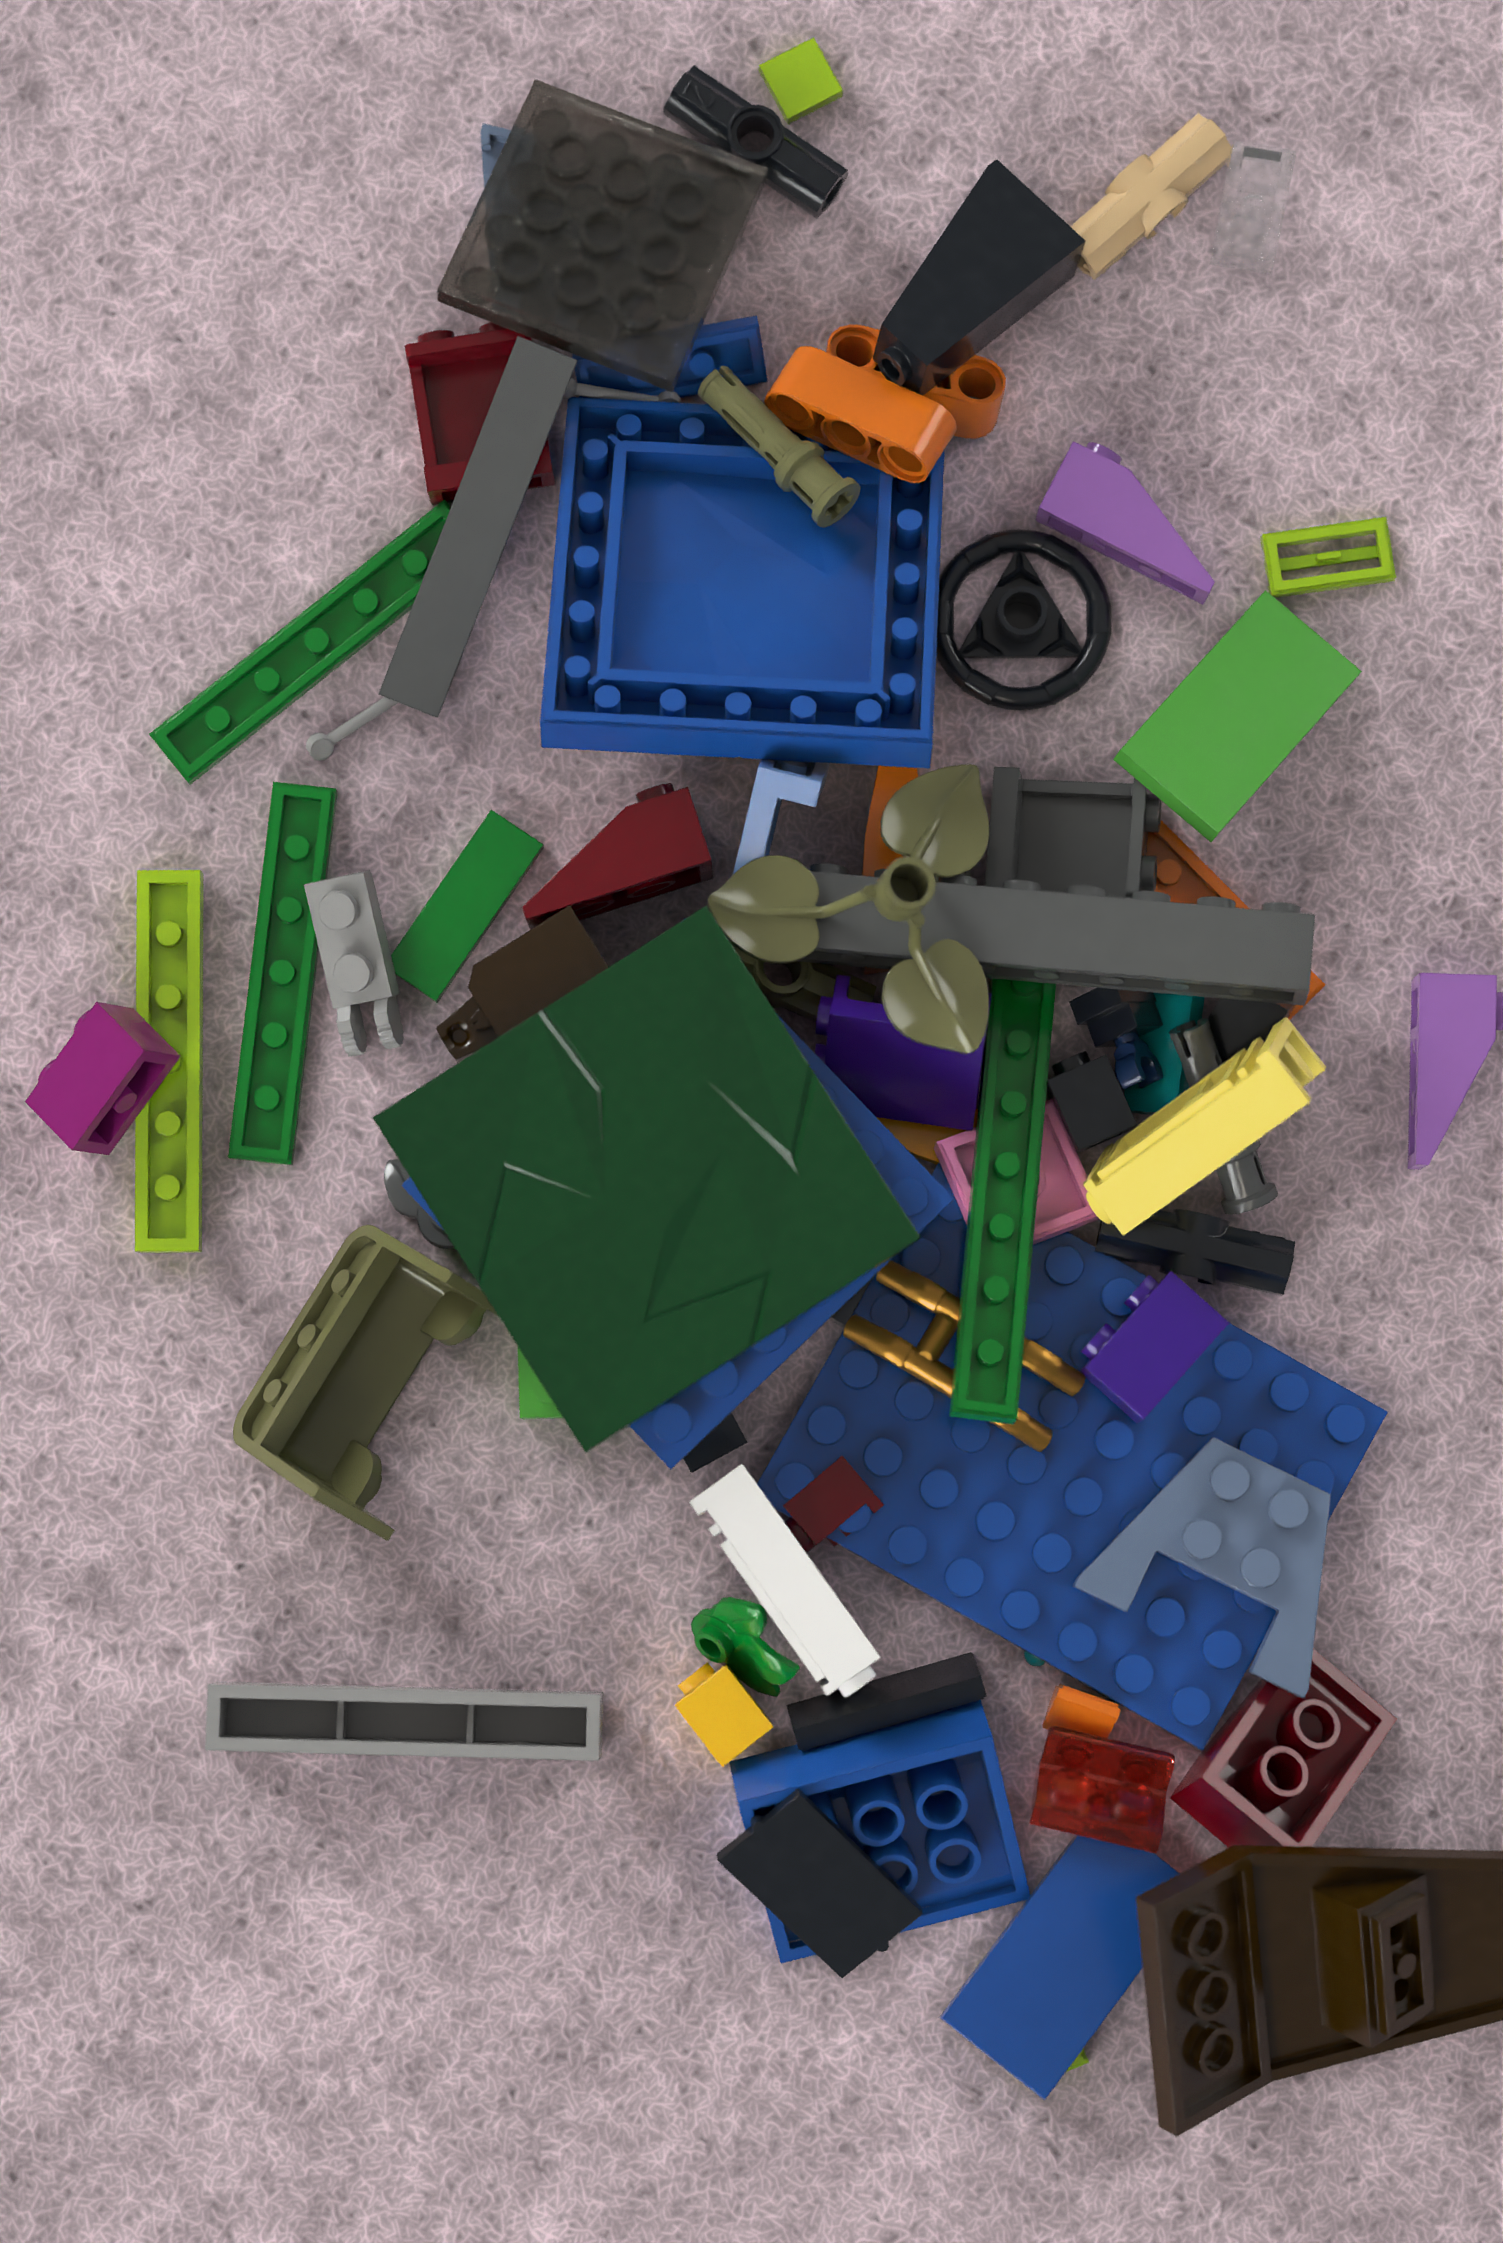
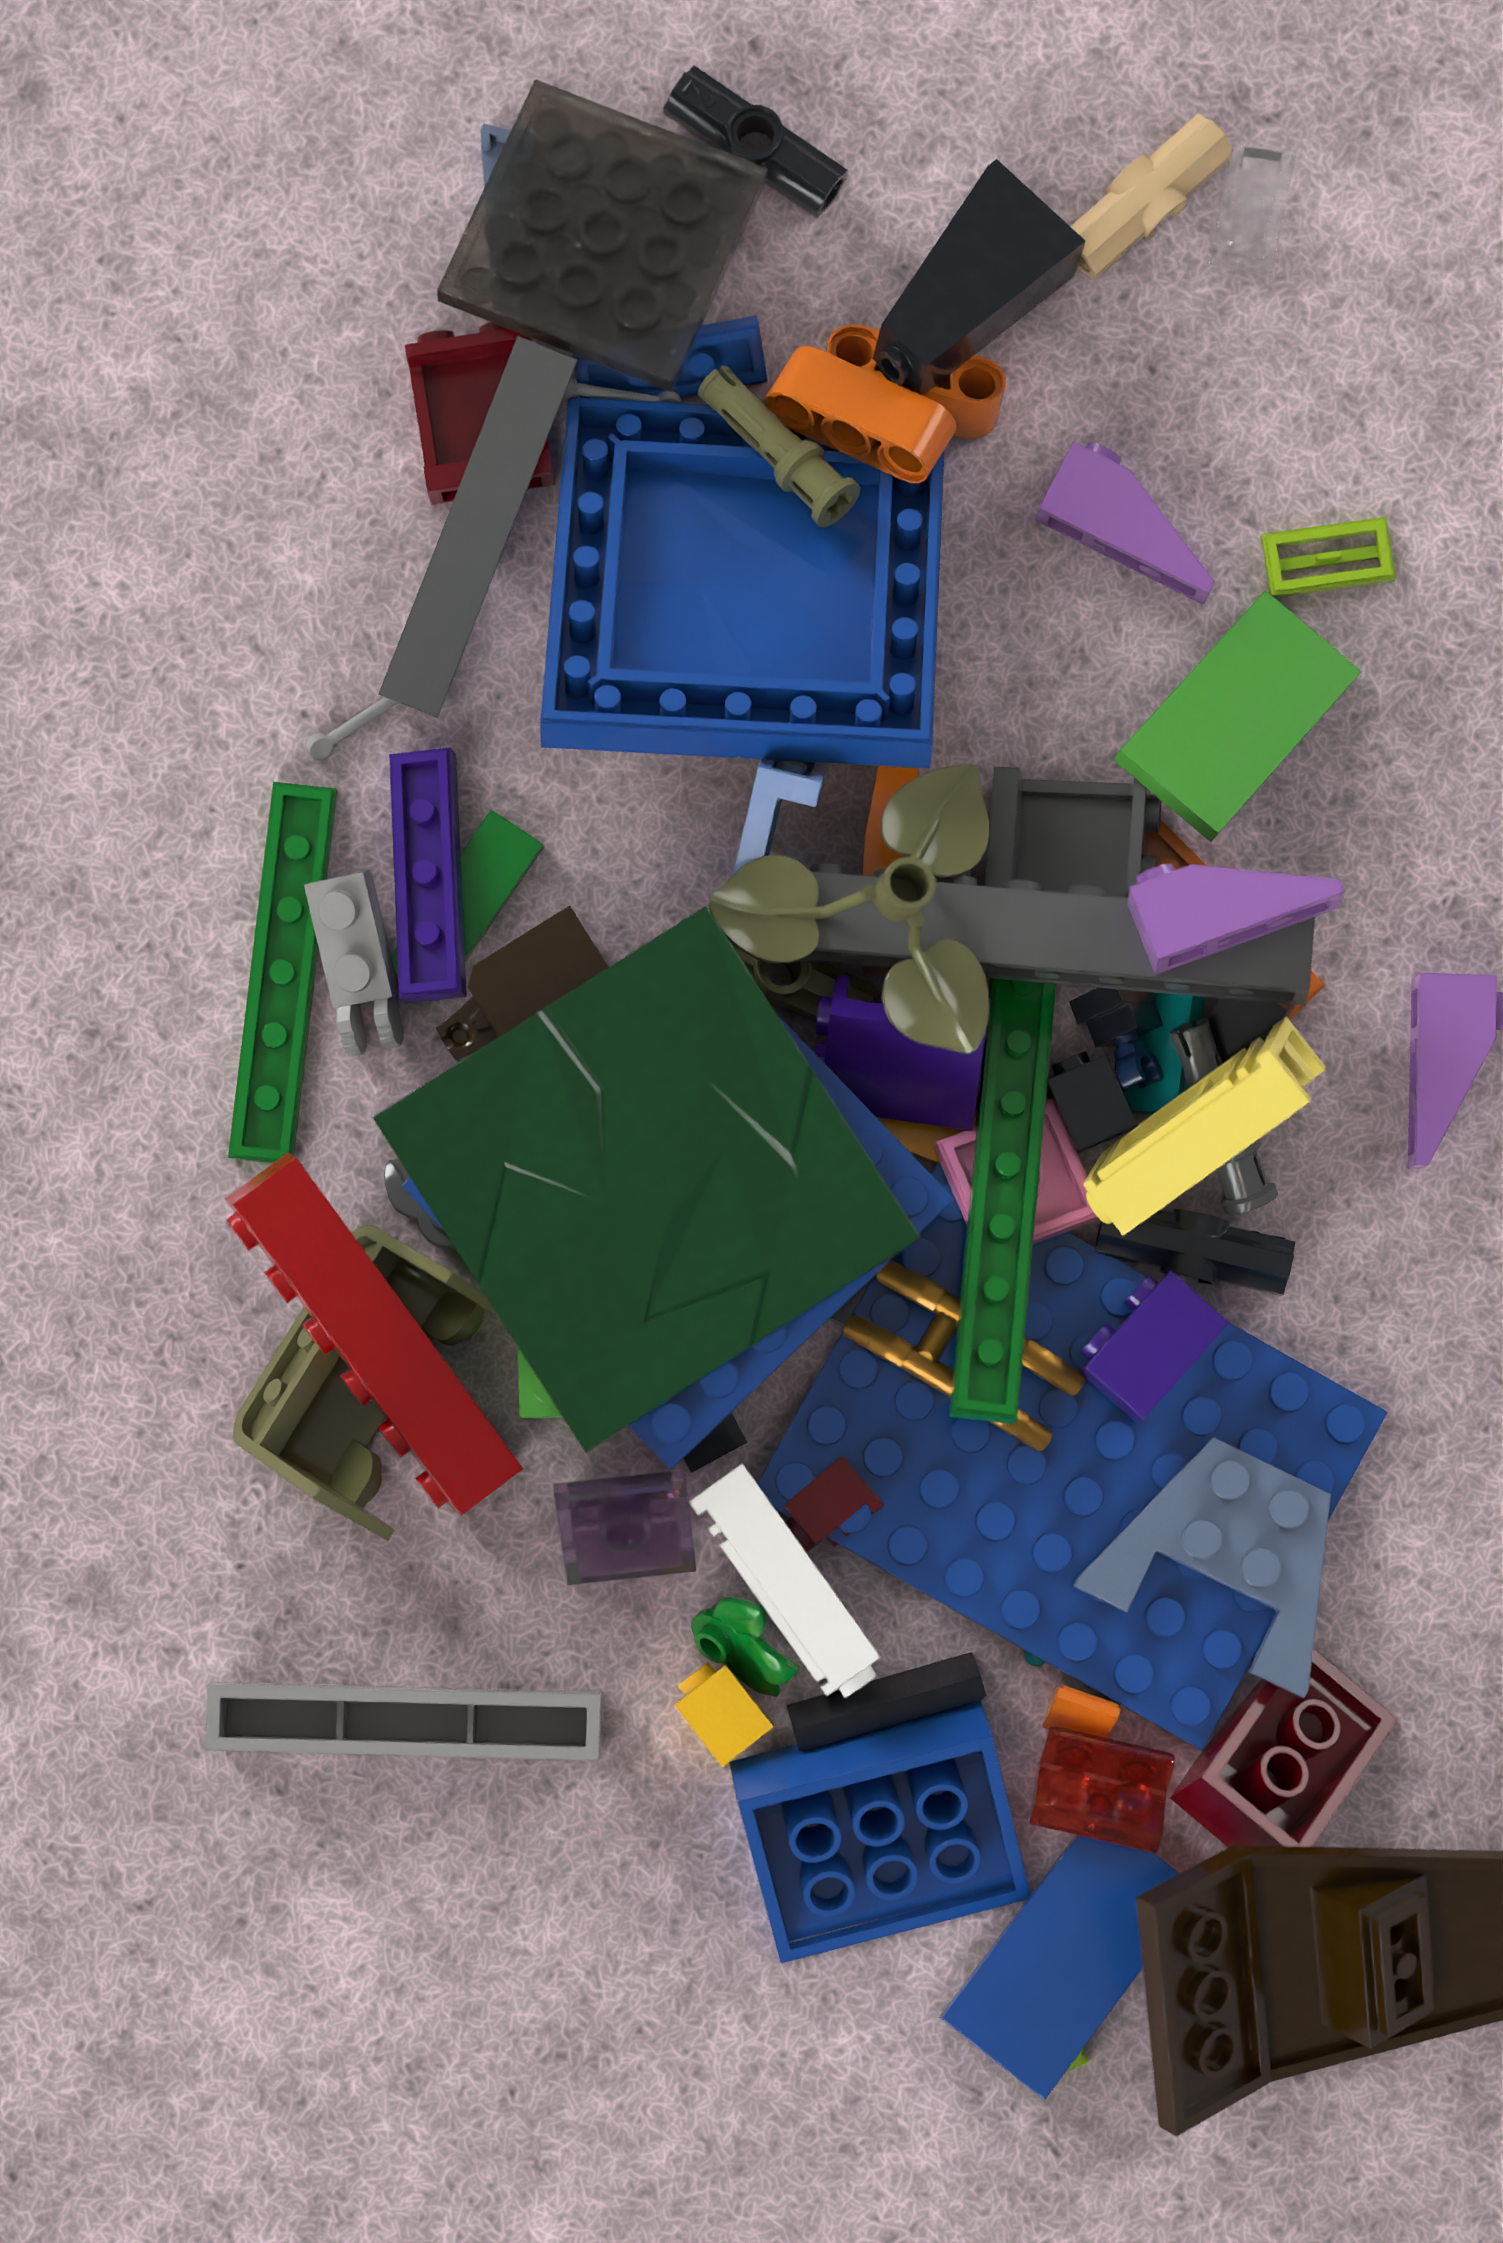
(102, 1078): magenta brick -> none
(172, 1004): lime plate -> none
(301, 652): green tile -> none
(373, 1335): none -> red brick
(427, 875): none -> dark purple tile
(625, 1527): none -> clear purple slope
(633, 858): dark red slope -> none
(800, 80): lime tile -> none
(819, 1883): black piece -> none
(1022, 620): black piece -> none
(1214, 908): none -> medium lavender slope

